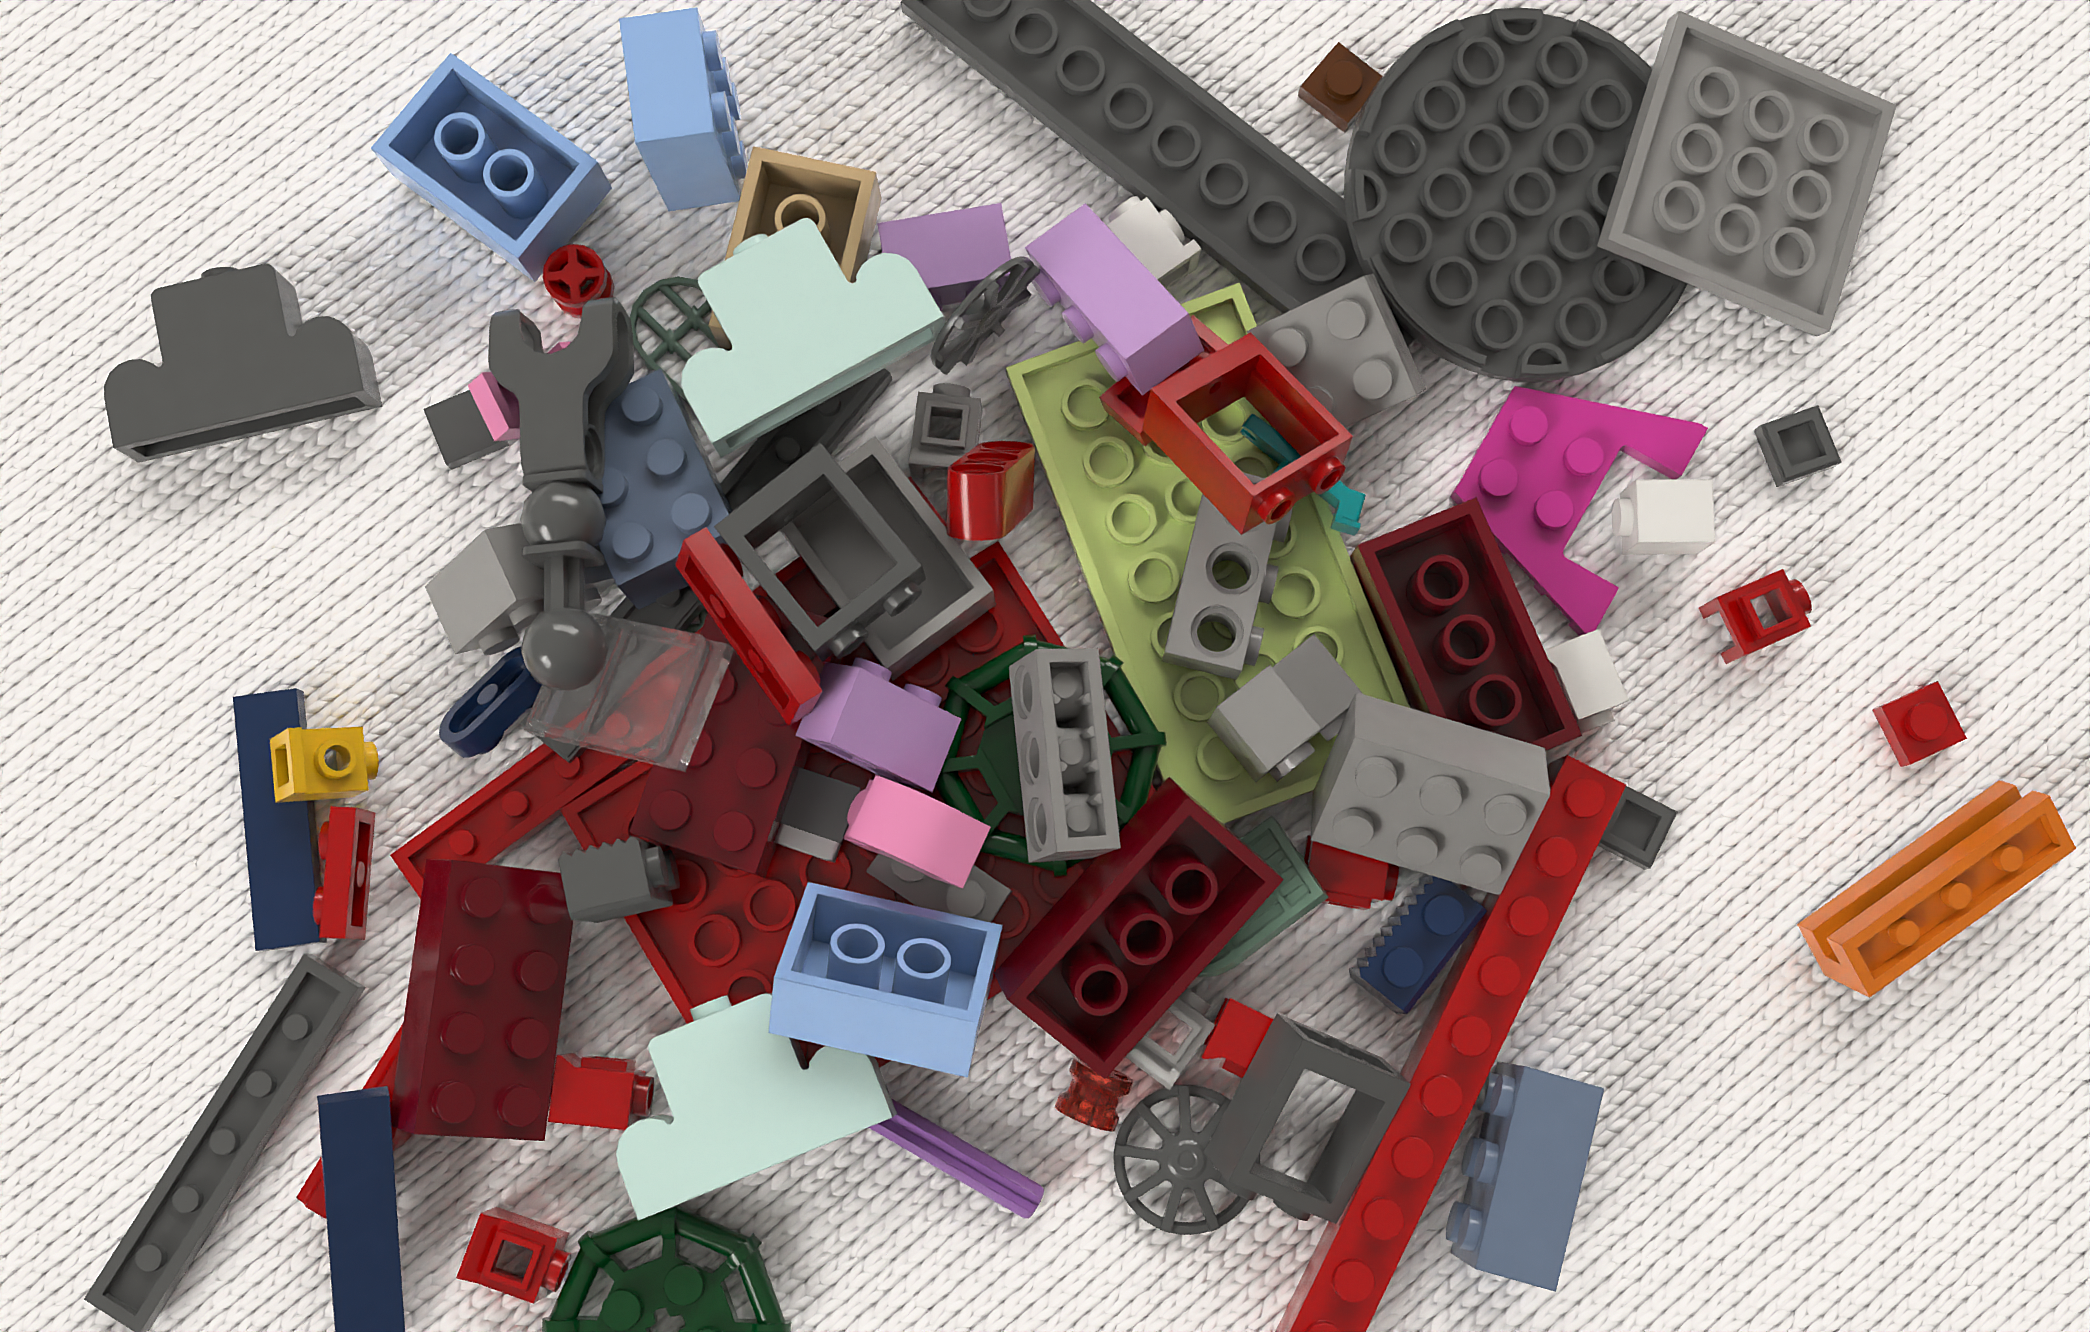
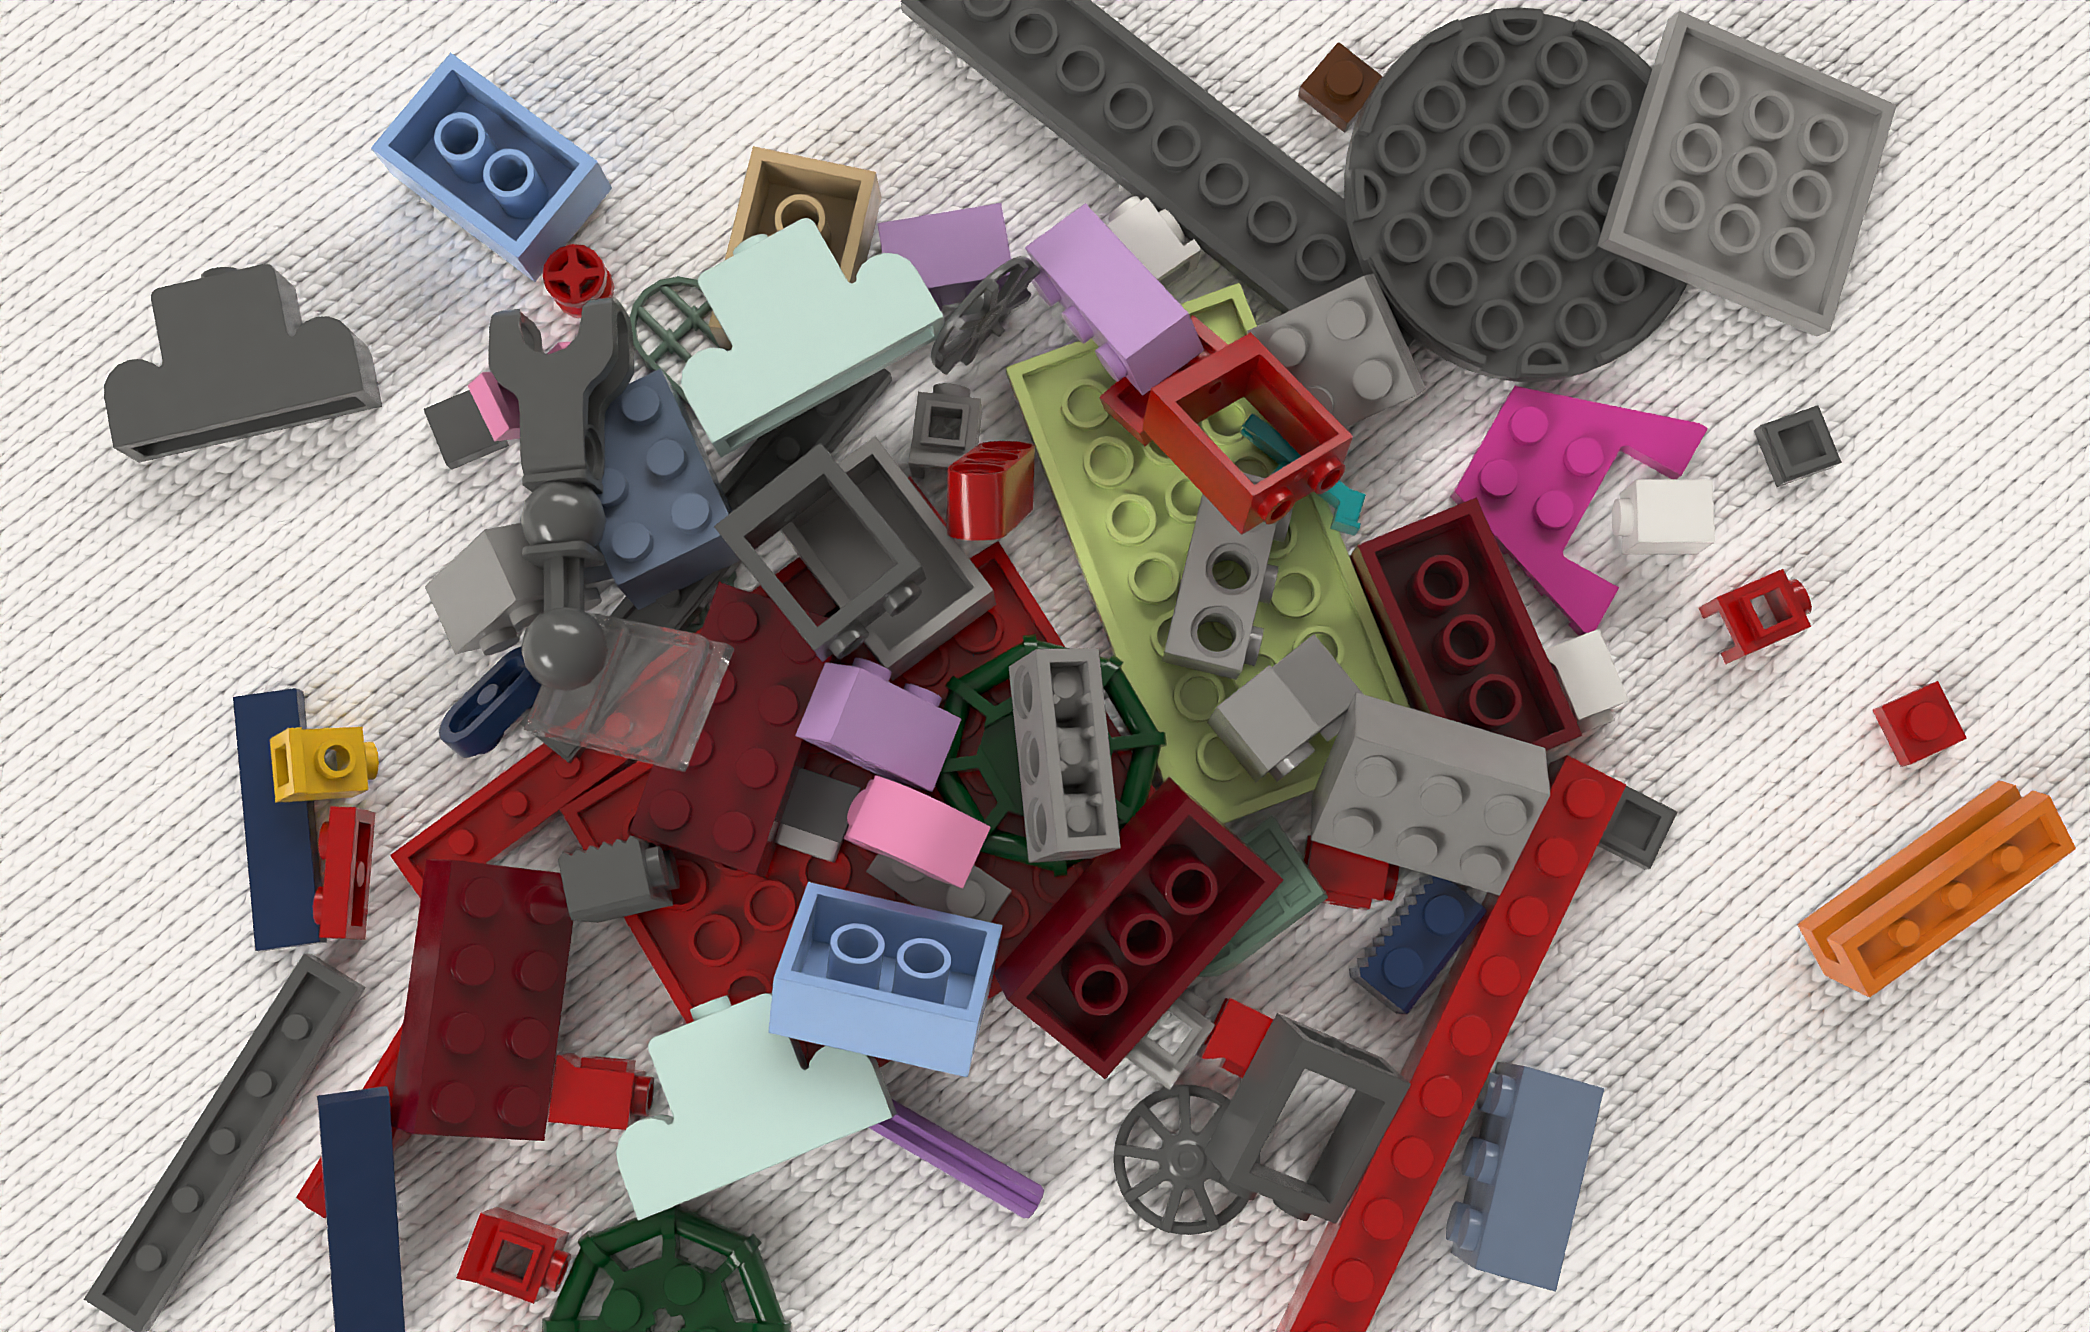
(683, 108): light blue brick -> none
(749, 625): red plate -> none
(1092, 1098): clear red wheel -> none

